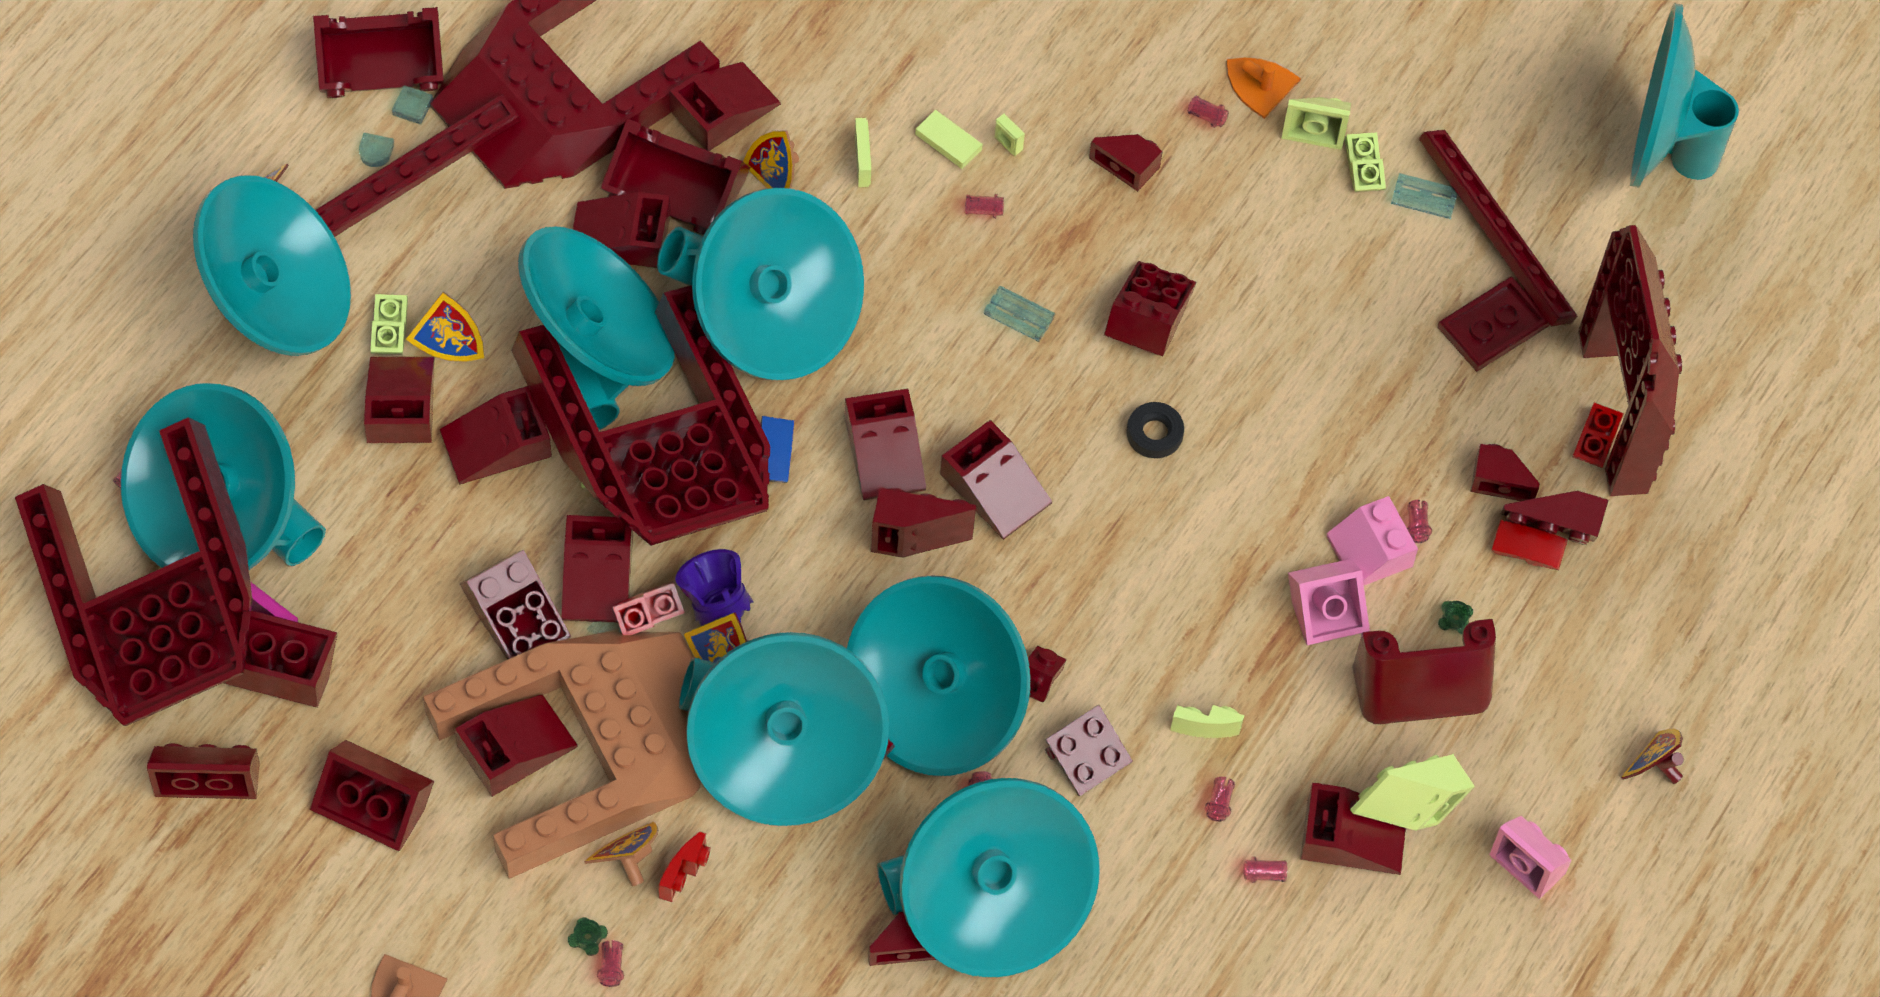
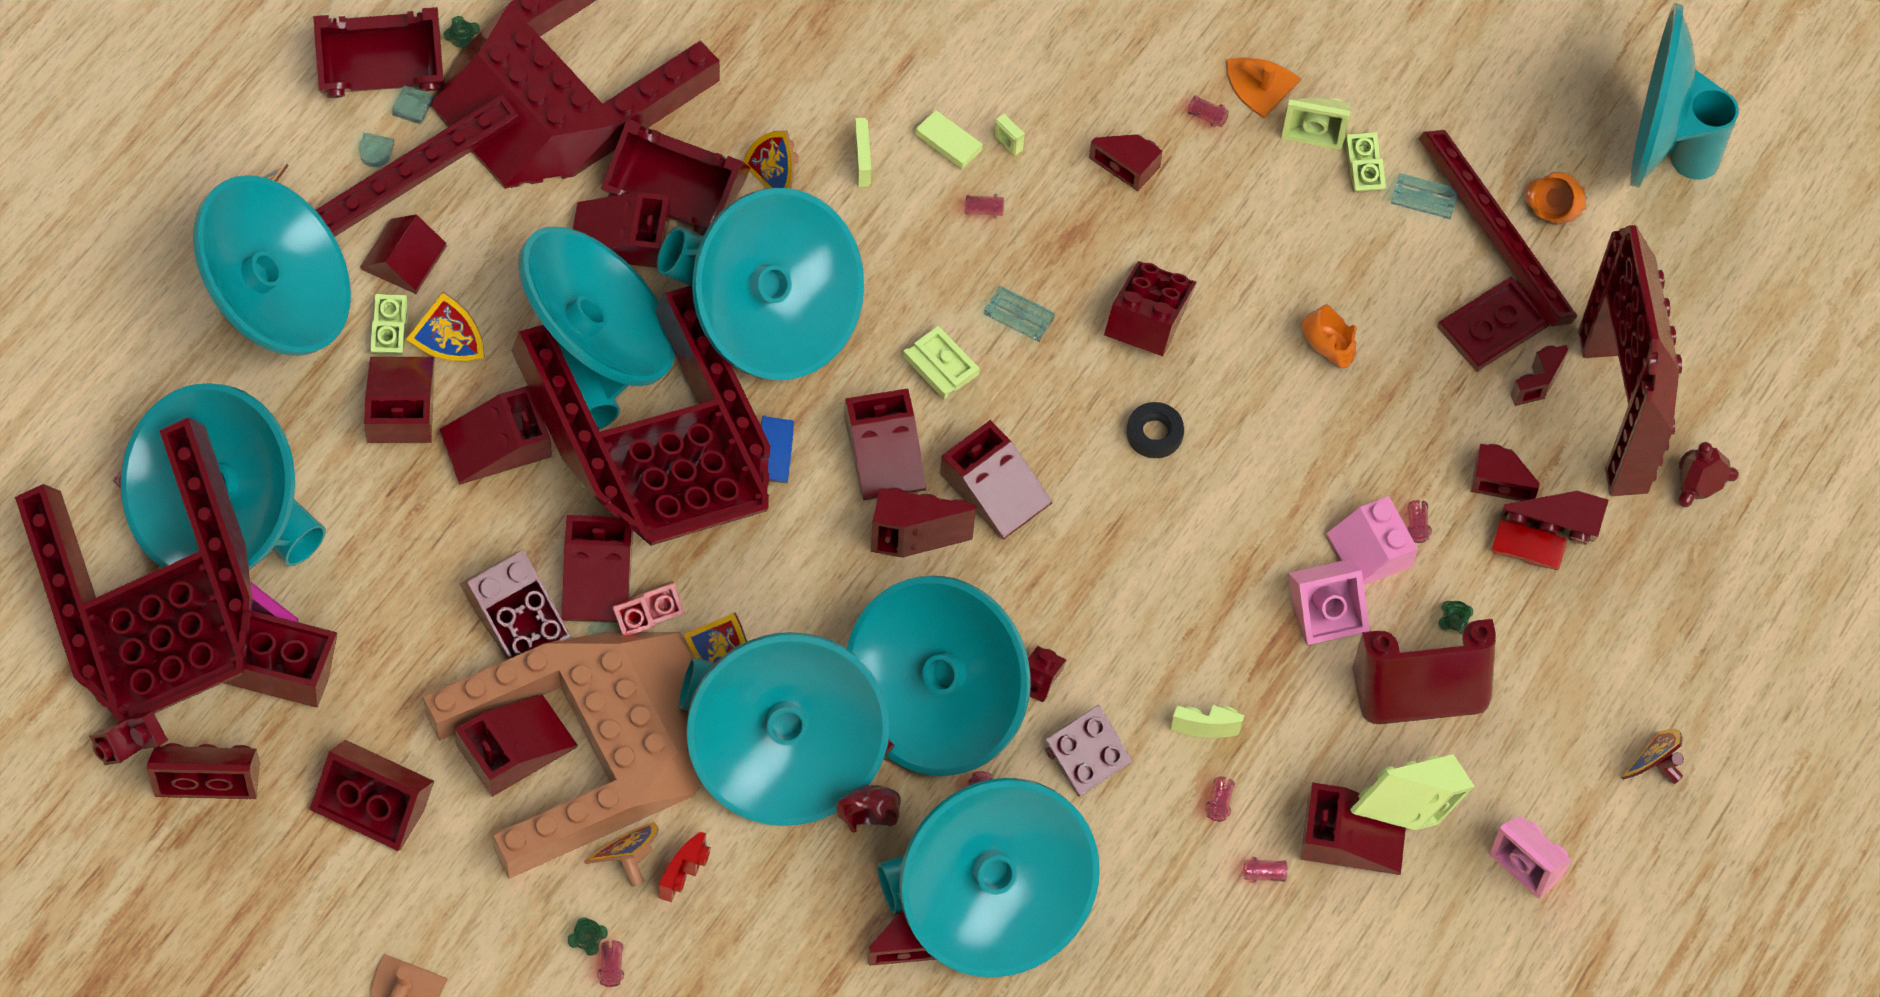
(127, 737): none -> dark red slope
(405, 253): none -> dark red slope
(461, 39): none -> clear green plate
(714, 585): dark purple hat -> none
(720, 103): dark red slope -> none
(869, 807): none -> dark red hair
(941, 362): none -> yellowish green plate
(1330, 336): none -> orange hair
(1546, 368): none -> dark red slope
(1556, 197): none -> orange hair
(1598, 435): red slope -> none
(1704, 473): none -> dark red rock

